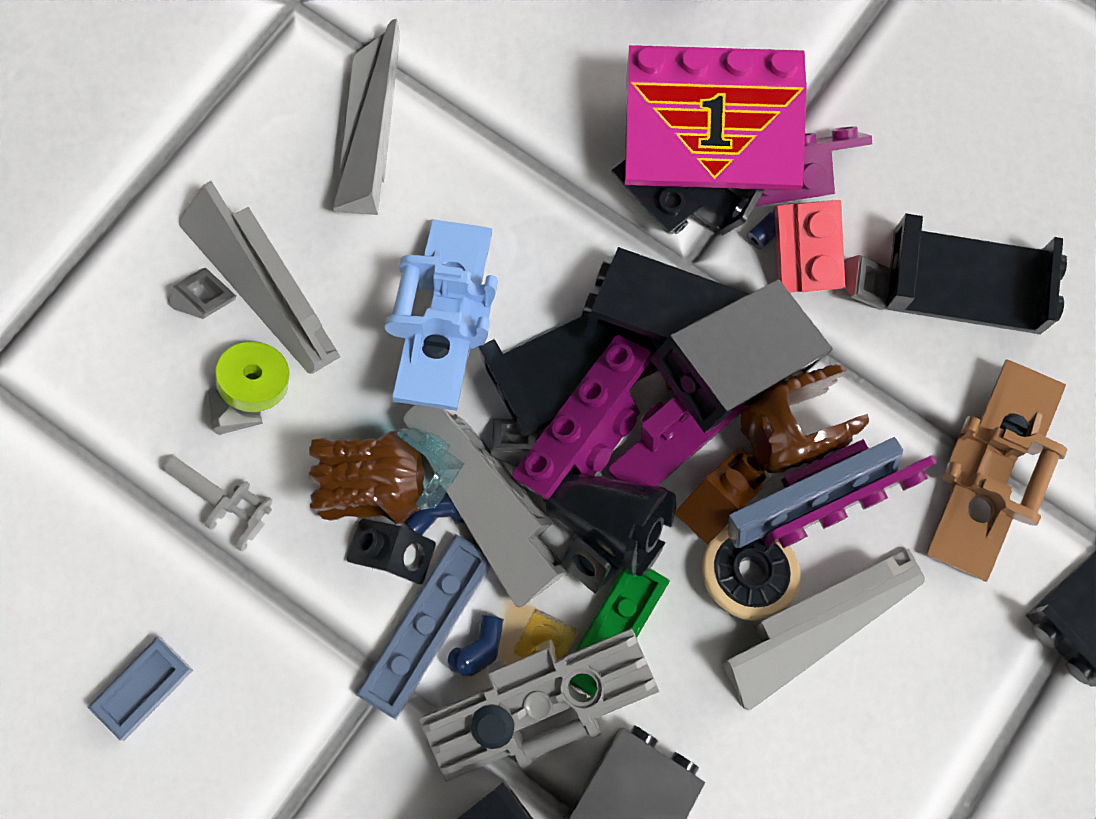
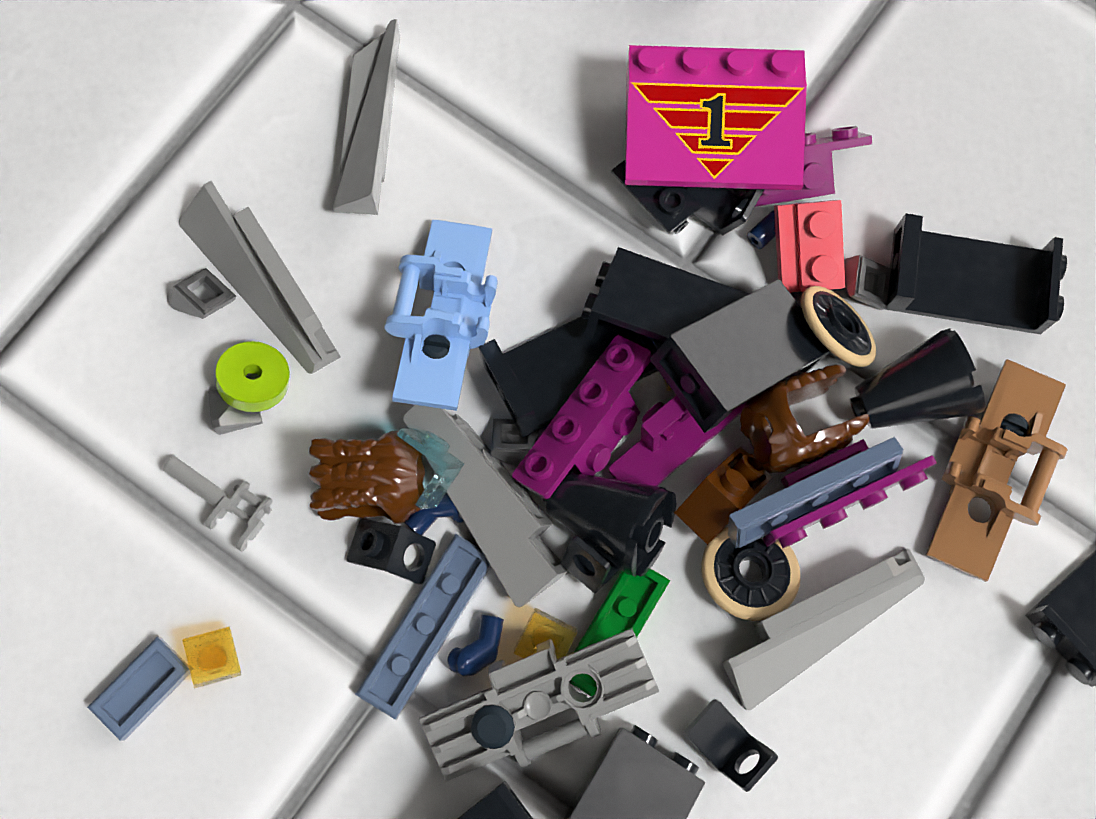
(211, 657): none -> clear yellow plate
(728, 744): none -> black bracket
(838, 326): none -> wheel
(922, 385): none -> black cone

